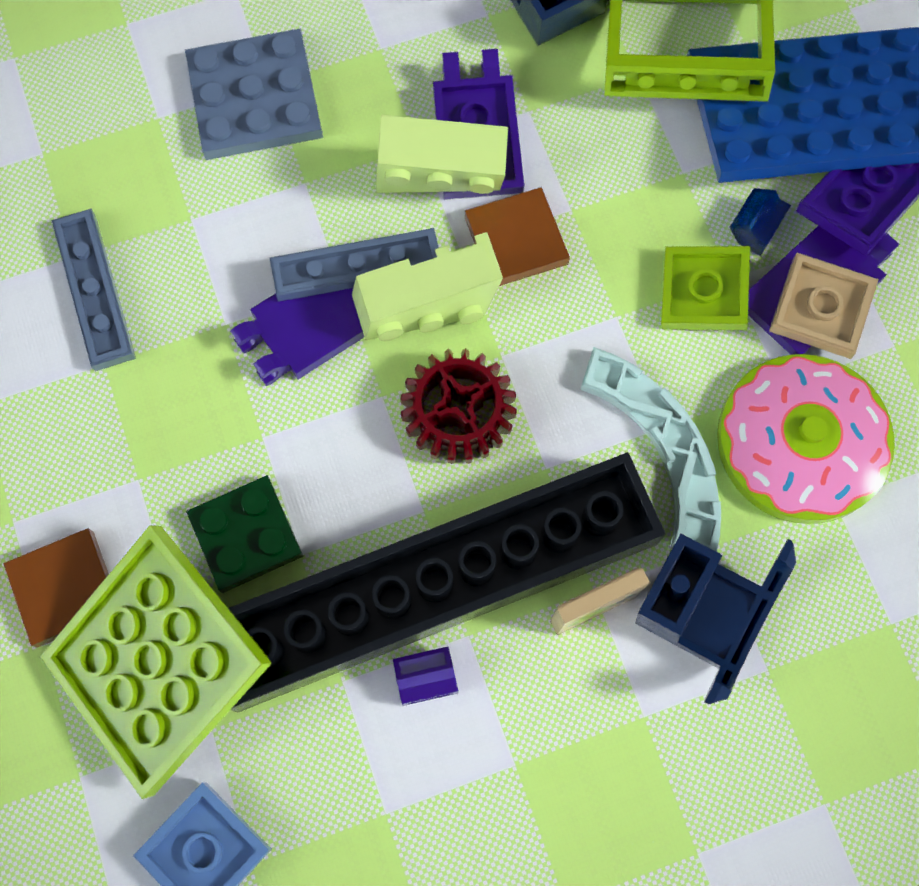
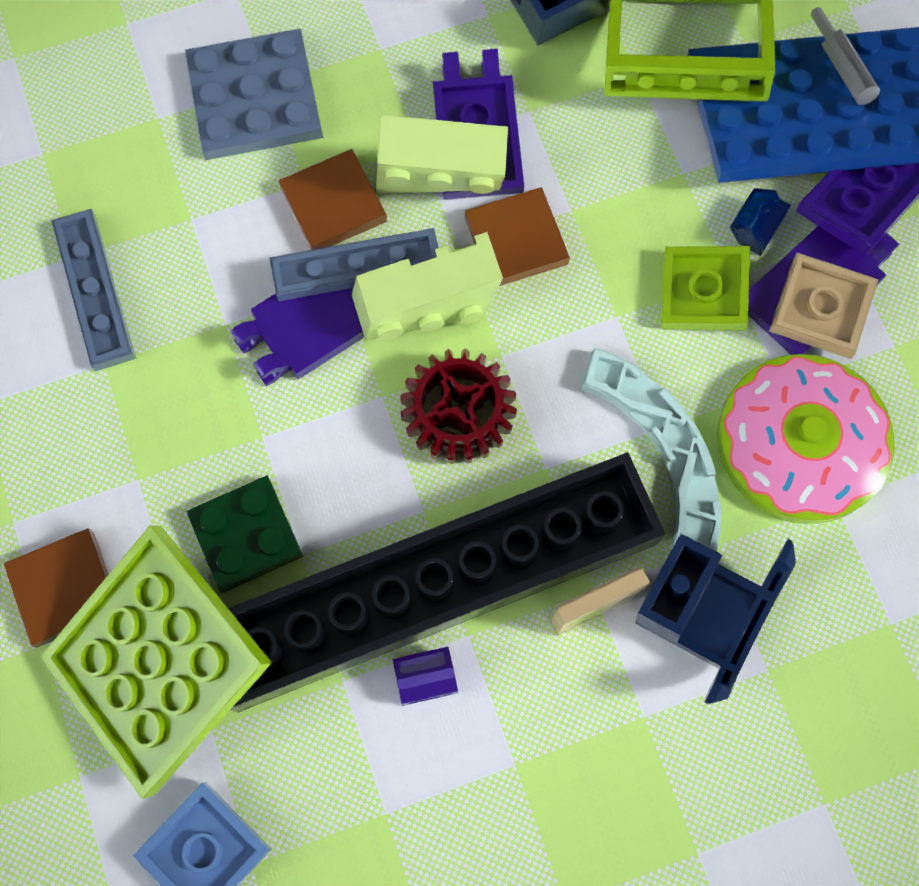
(333, 200): none -> dark orange tile
(846, 60): none -> light grey axle

